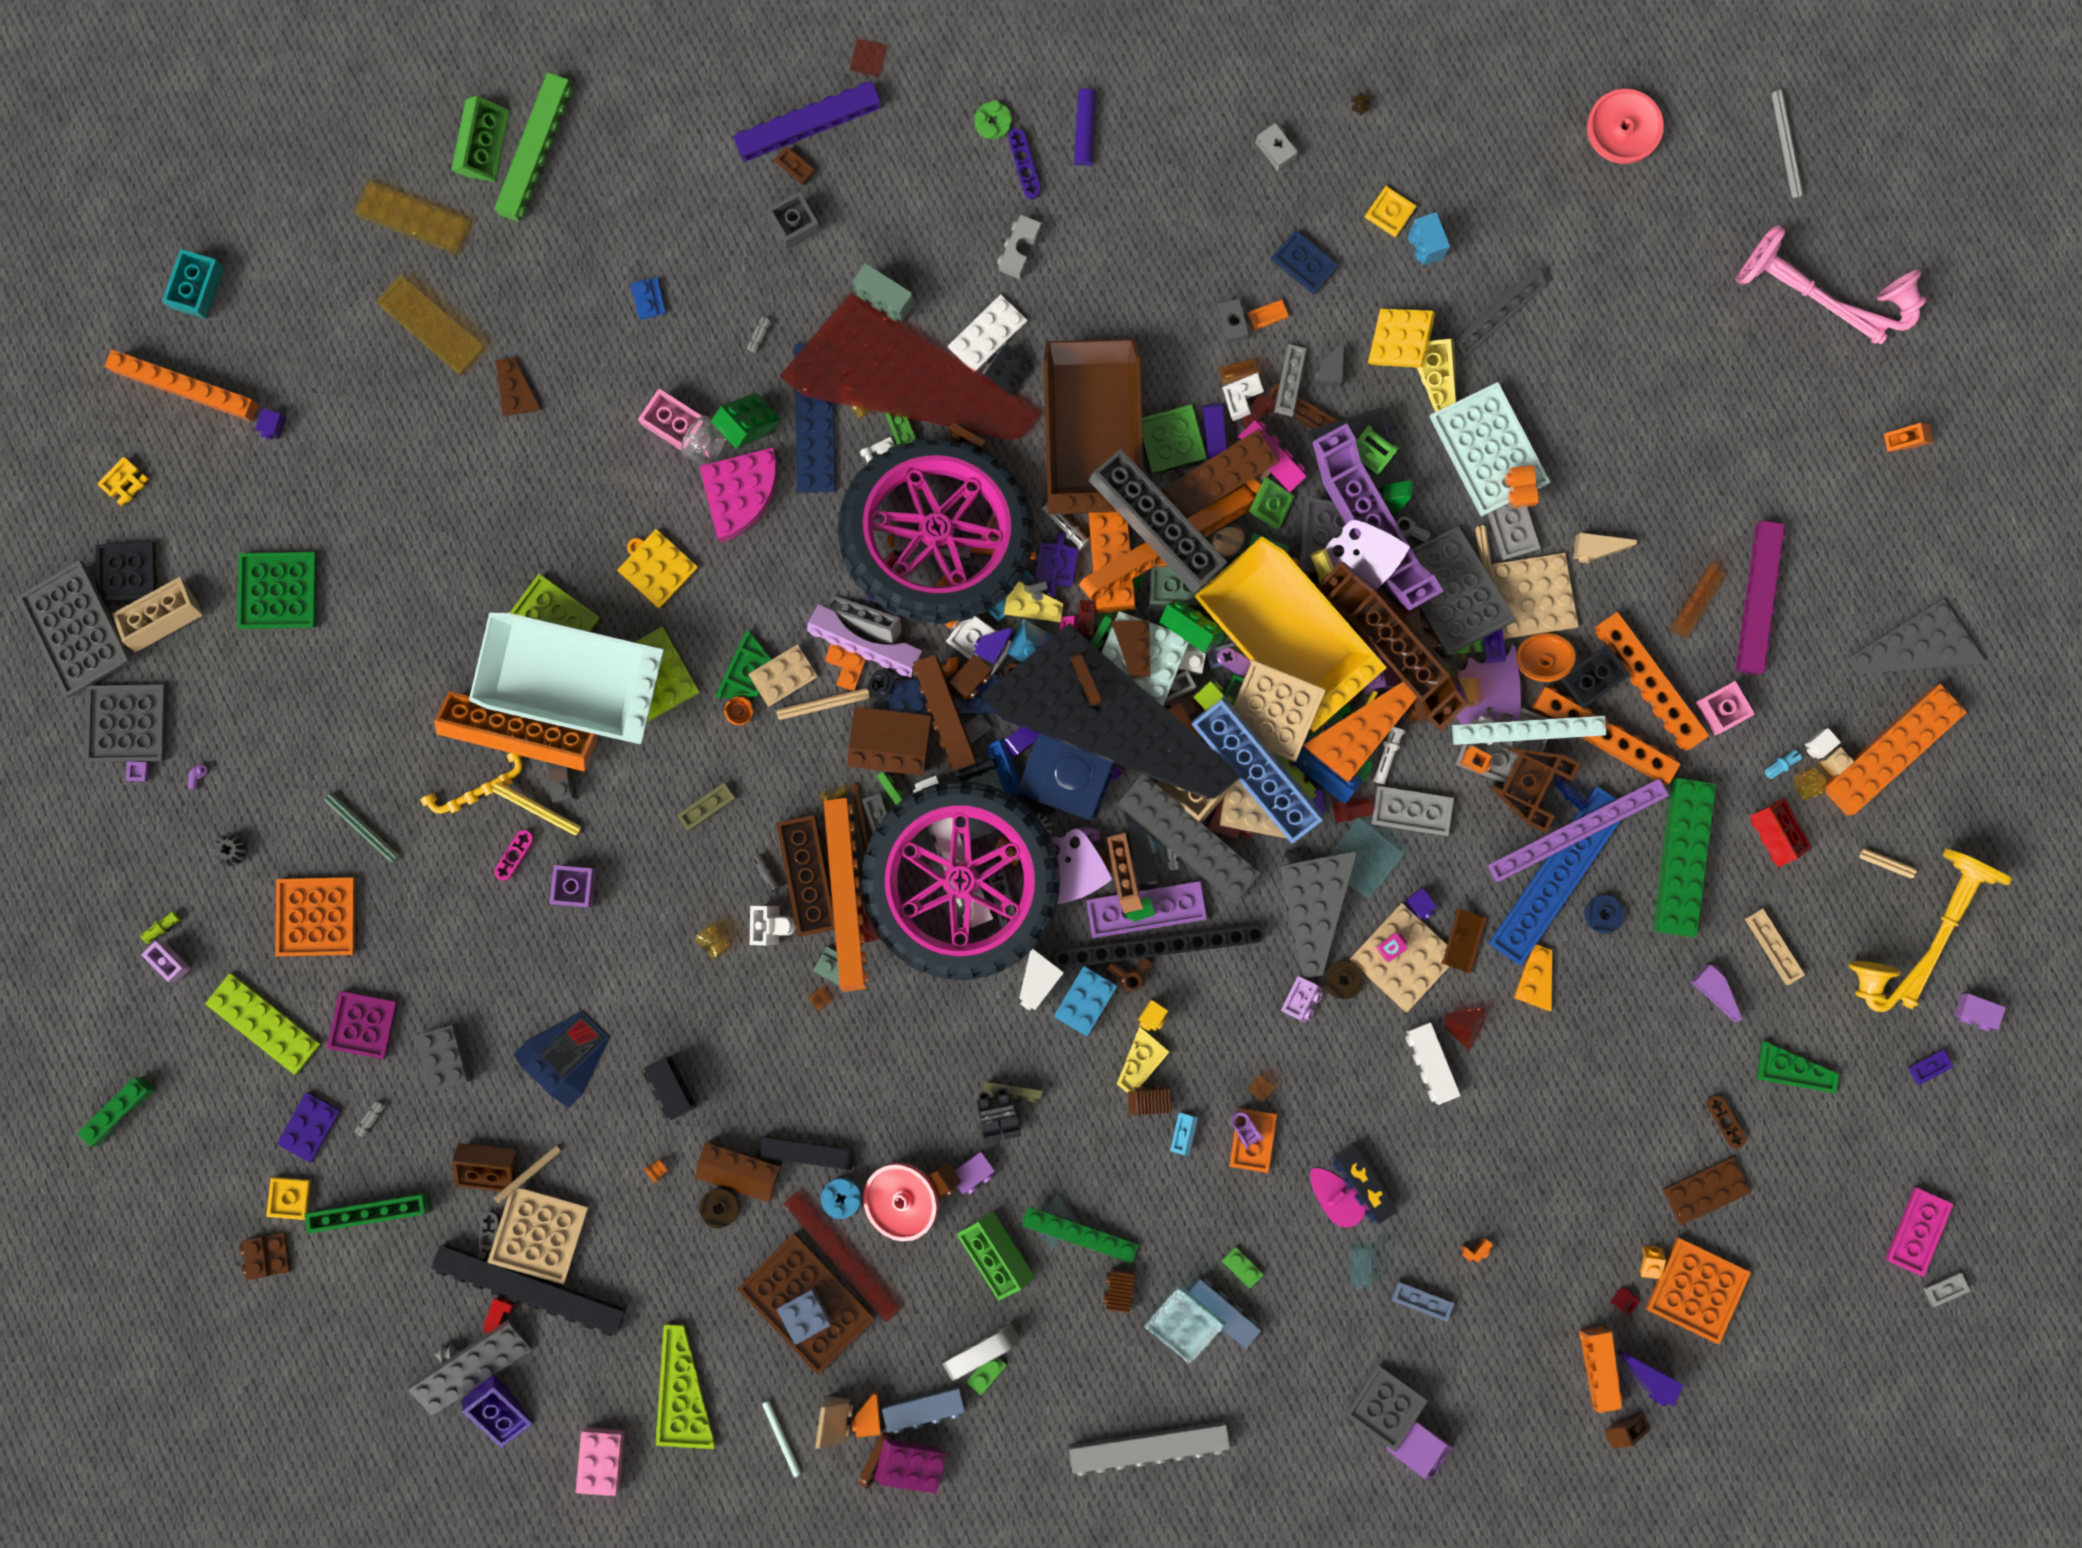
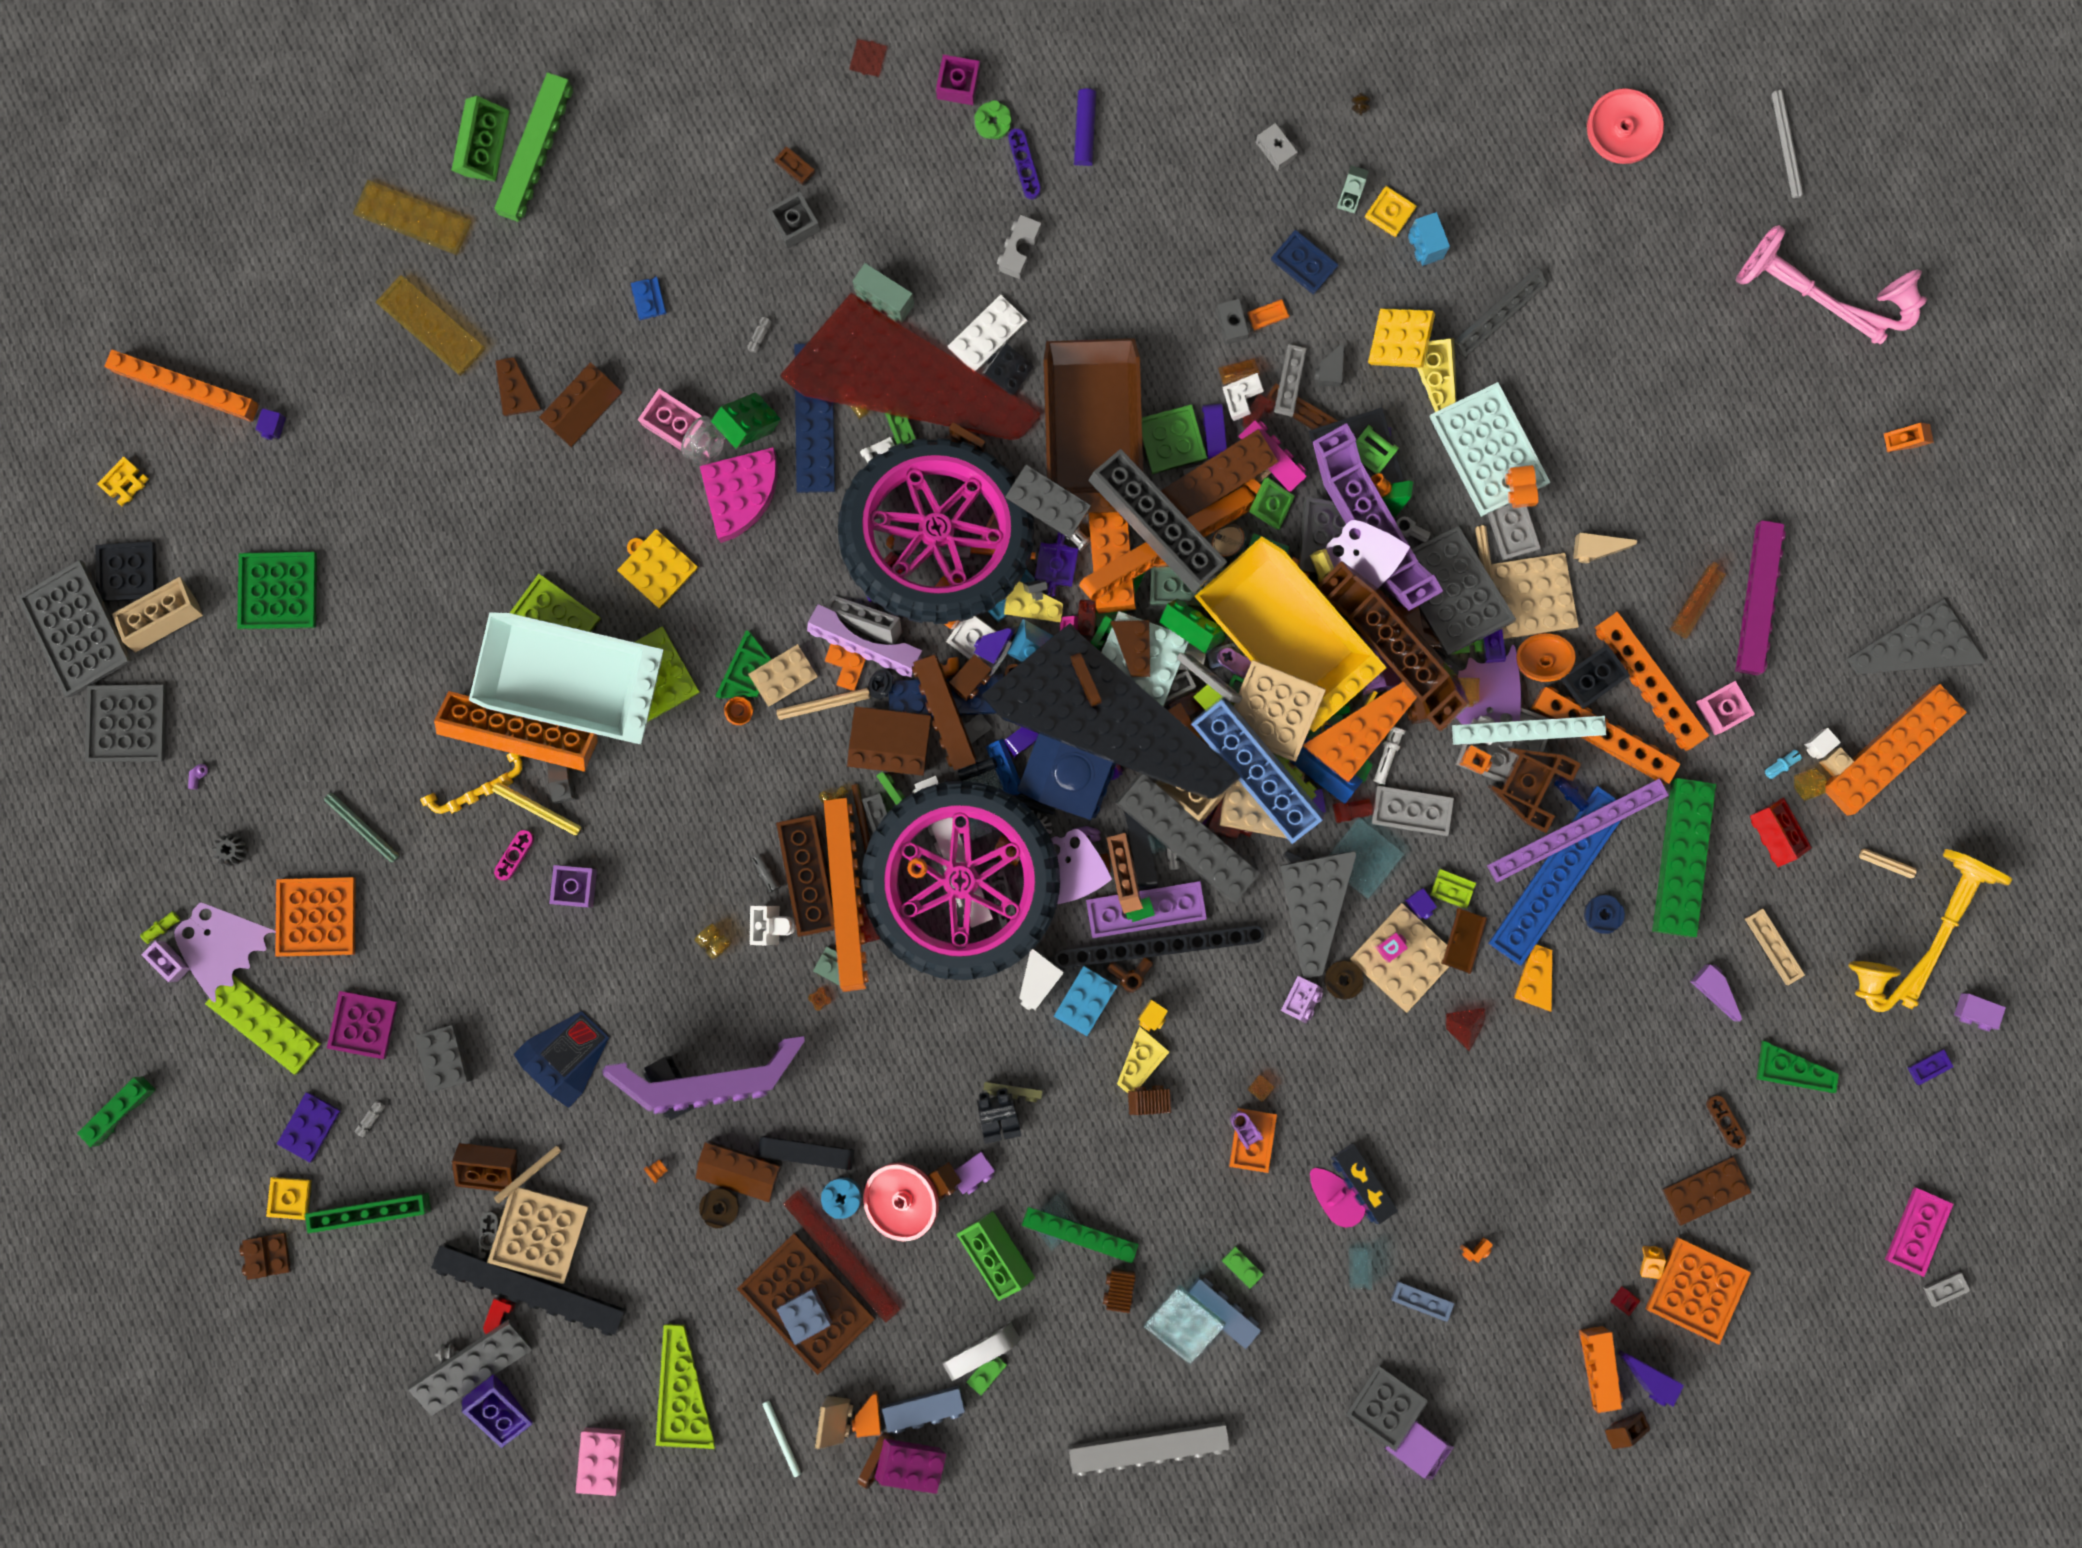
(137, 771): medium lavender plate -> none
(193, 283): teal brick -> none
(223, 951): none -> lavender piece
(580, 404): none -> reddish brown slope
(705, 1088): none -> medium lavender slope
(706, 807): olive plate -> none
(807, 121): dark purple brick -> none
(911, 870): none -> orange plate
(958, 79): none -> magenta brick
(1048, 501): none -> dark grey plate
(1184, 1134): medium azure plate -> none
(1209, 677): none -> light grey tile
(1352, 189): none -> sand green slope
(1382, 485): none -> orange piece
(1433, 1063): white brick -> none
(1452, 889): none -> lime plate

